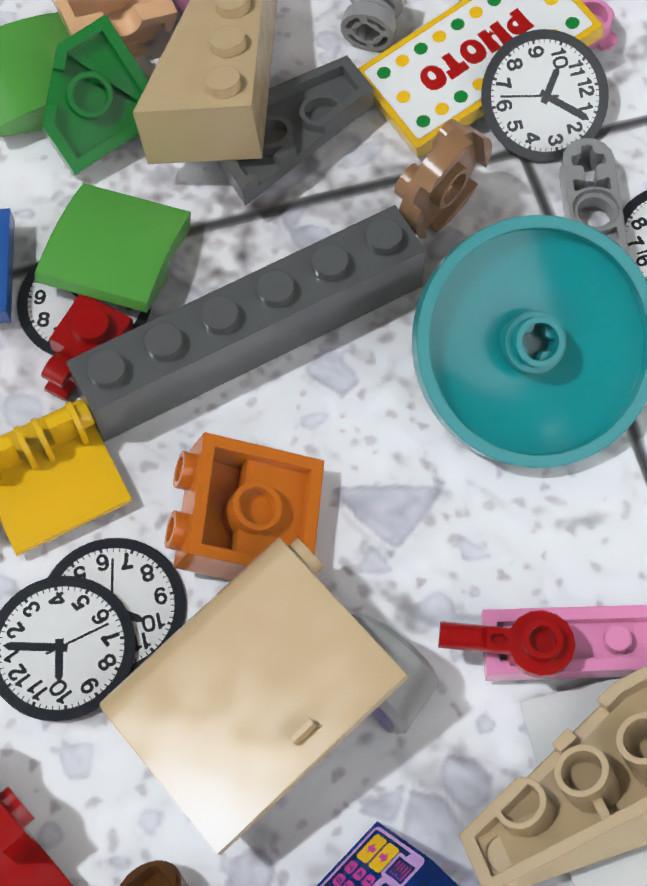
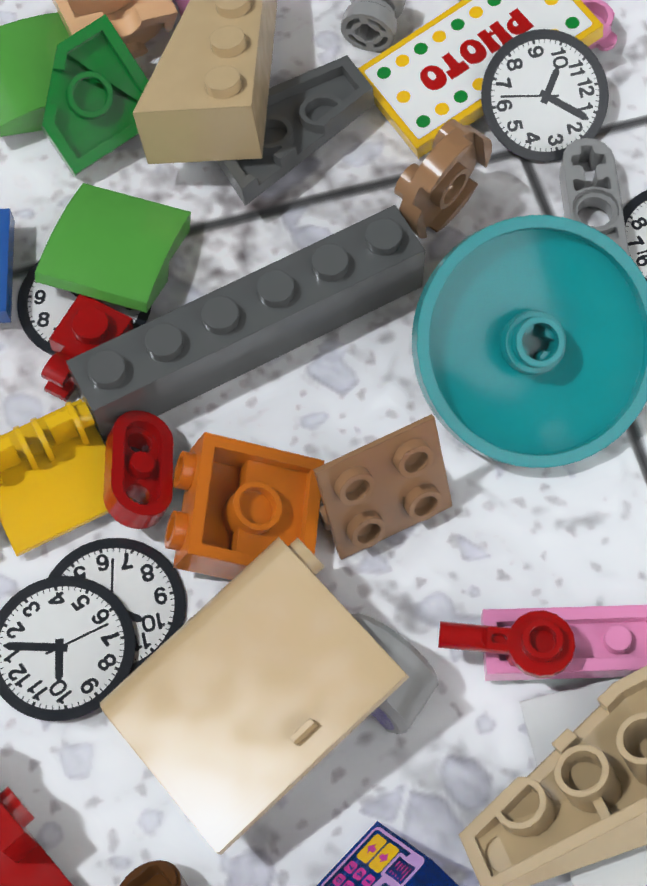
(140, 474): none -> red plate
(383, 487): none -> medium nougat hinge

